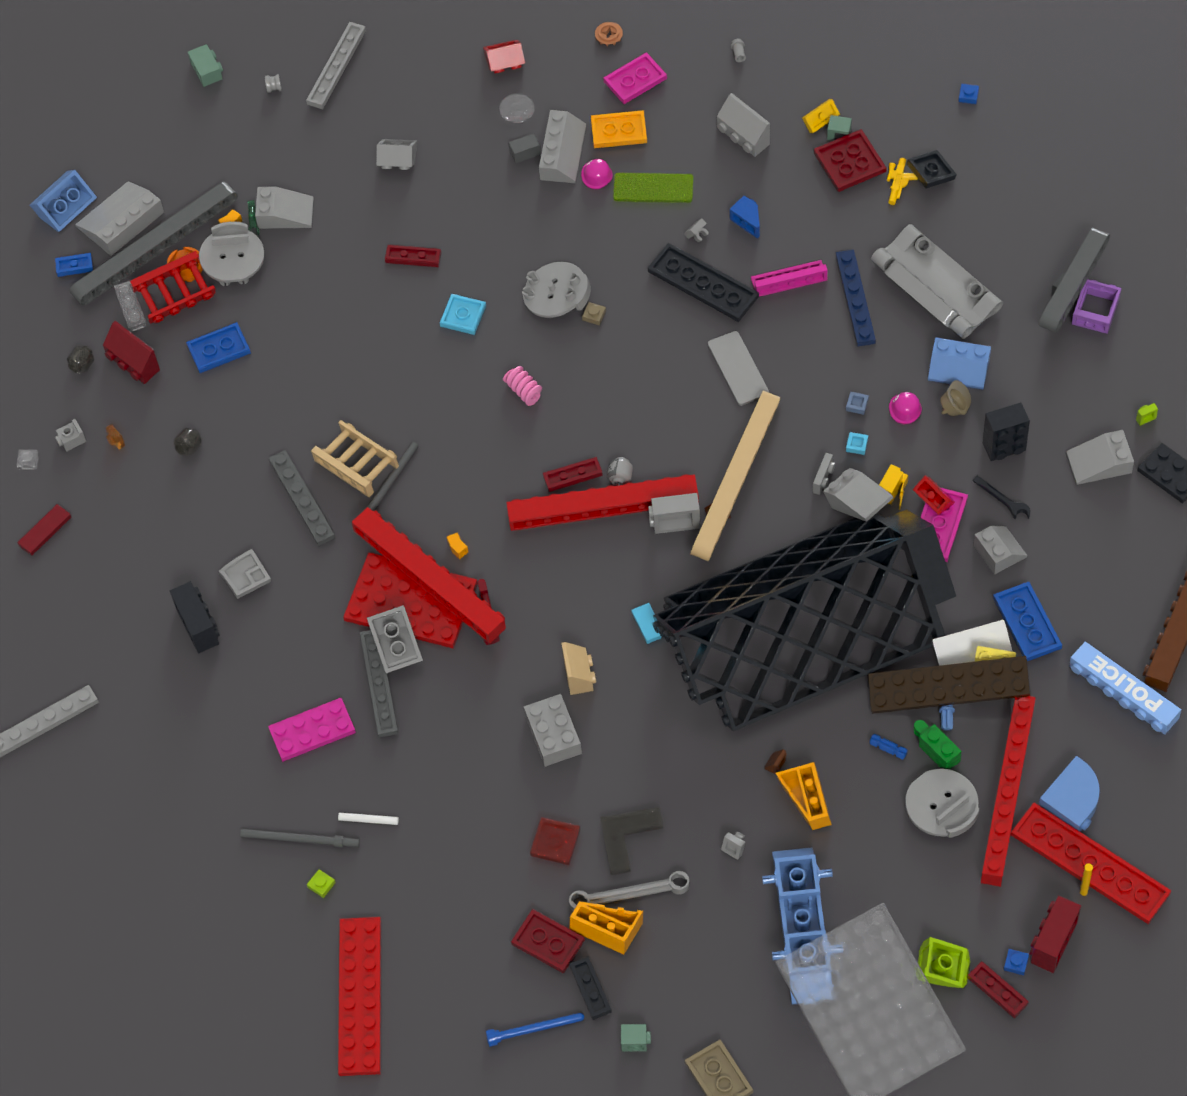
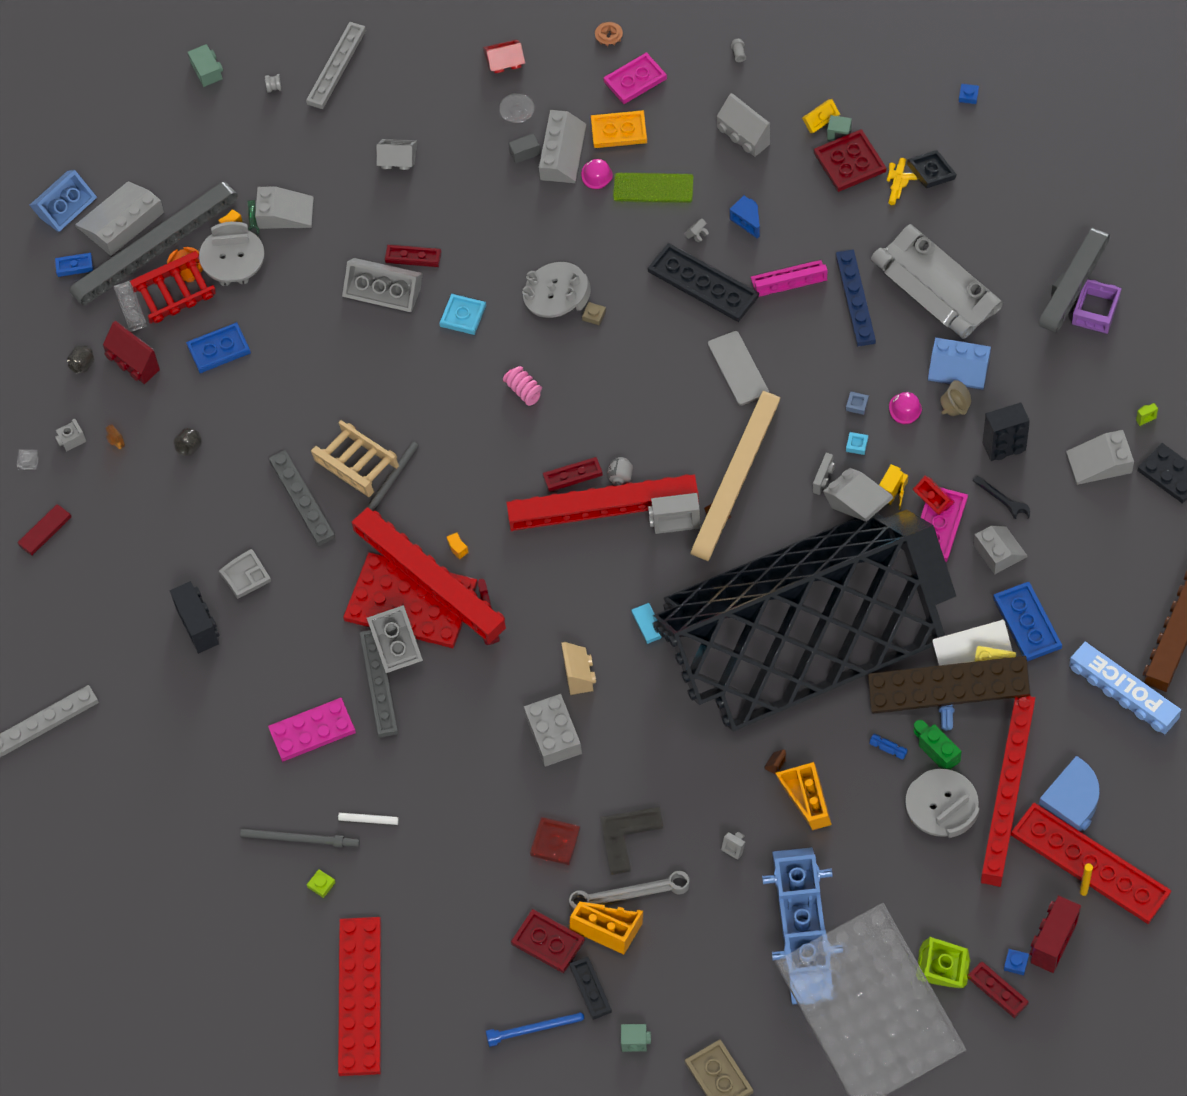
(381, 284): none -> light grey slope

